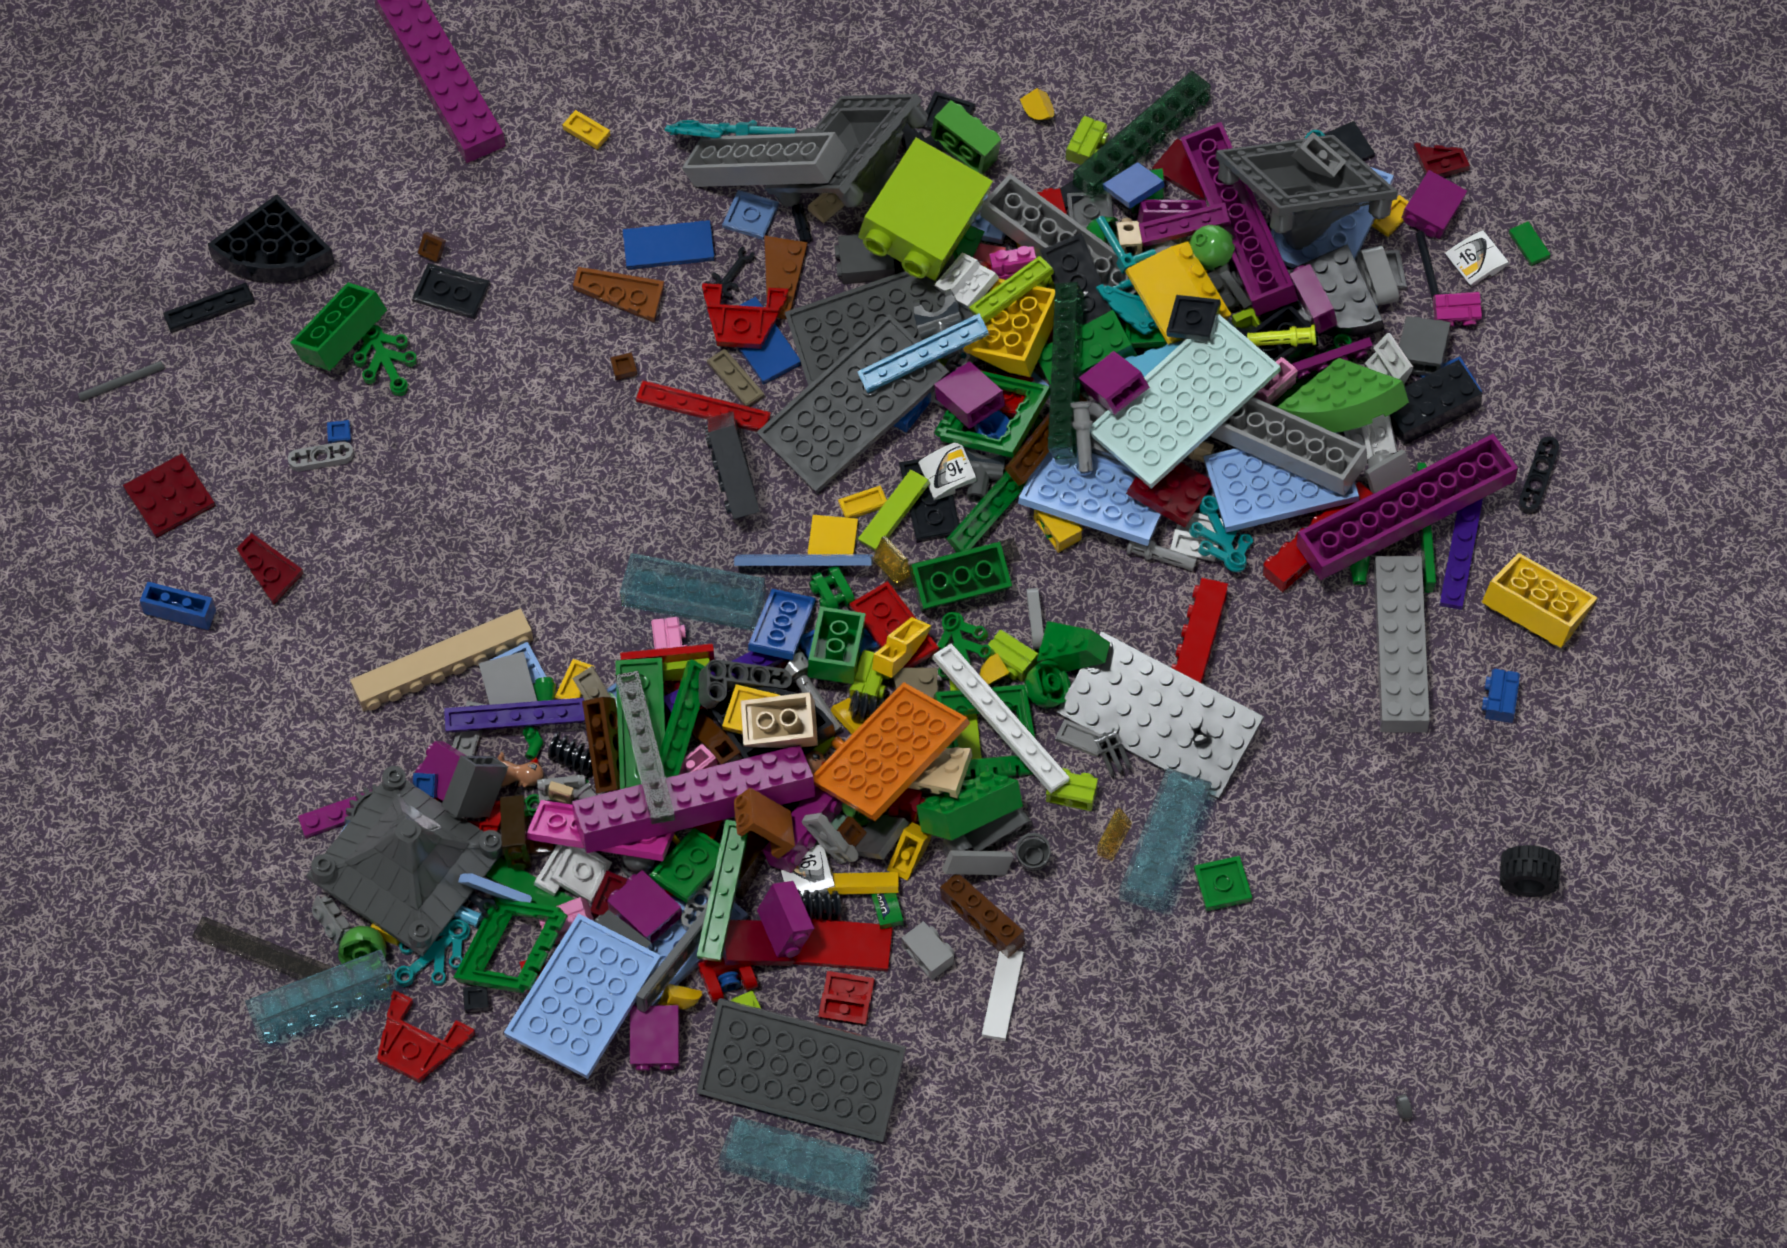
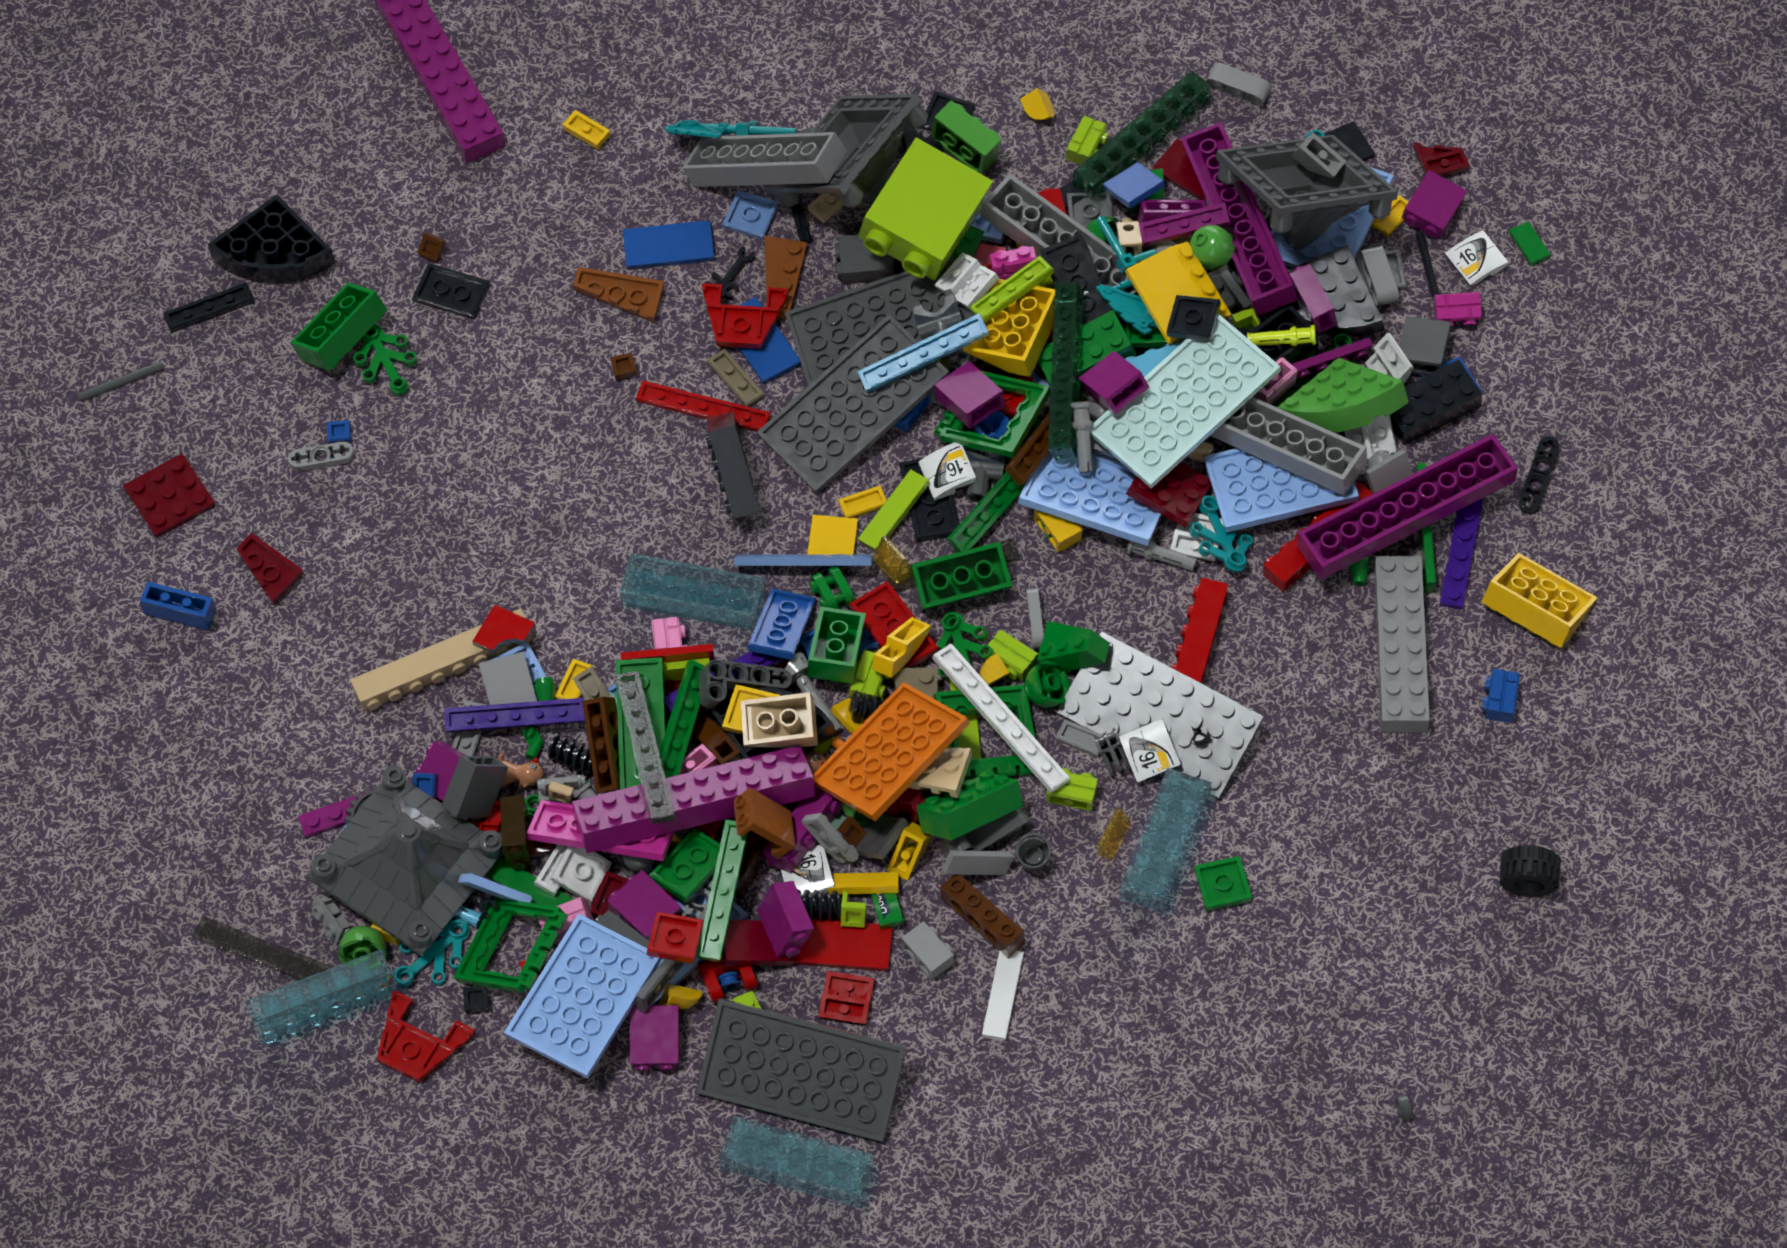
(502, 628): none -> red tile
(675, 937): none -> red tile
(852, 913): none -> lime panel
(1149, 750): none -> slope
(1239, 84): none -> light grey beam

